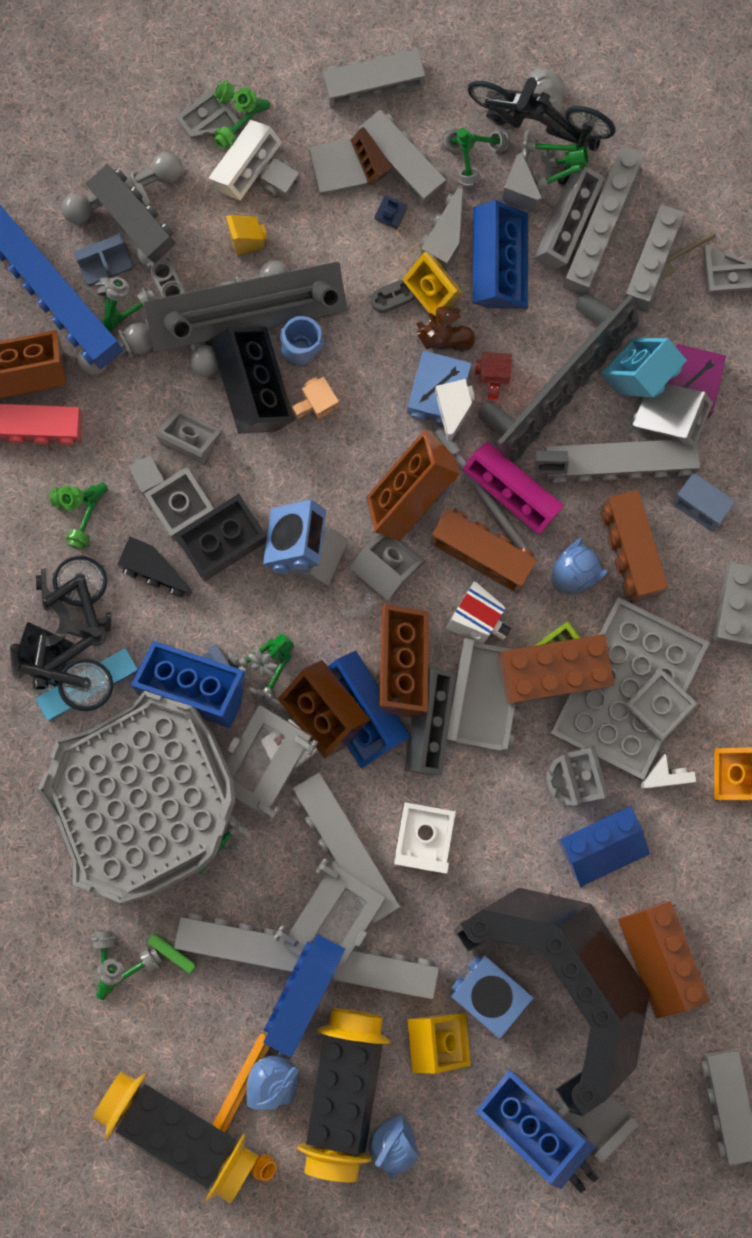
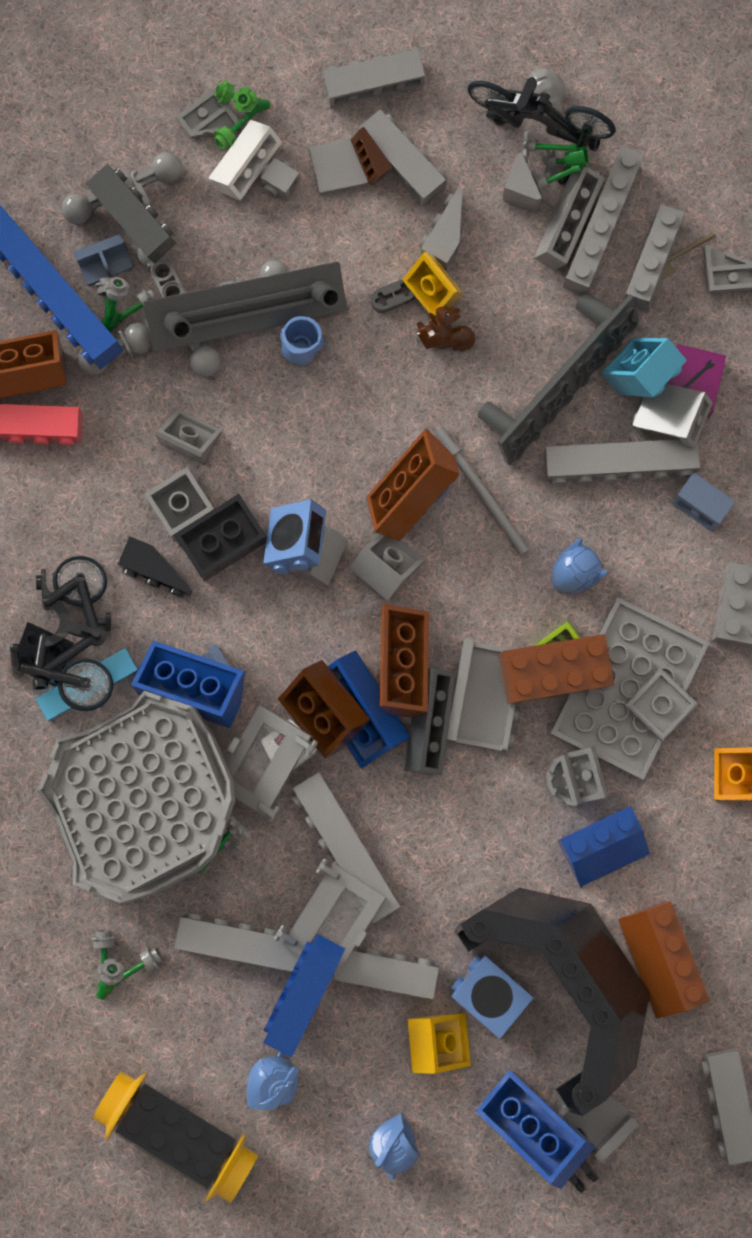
(72, 498): bright green plant -> none
(145, 473): light grey brick -> none
(173, 954): bright green tile -> none
(238, 1089): light orange axle -> none
(246, 233): yellow slope -> none
(252, 379): black brick -> none
(264, 1168): light orange plate -> none
(277, 649): plant -> none
(318, 399): light nougat brick -> none
(344, 1095): black brick -> none
(390, 211): dark blue tile -> none
(420, 853): white bracket -> none
(431, 372): medium blue brick -> none
(454, 404): white slope -> none
(462, 139): light grey plant -> none
(478, 616): torso -> none
(482, 550): dark orange brick -> none
(495, 370): clear red brick -> none
(500, 256): blue slope -> none
(513, 487): dark pink brick -> none
(551, 457): dark grey piece -> none
(634, 546): dark orange brick -> none
(660, 776): white slope -> none

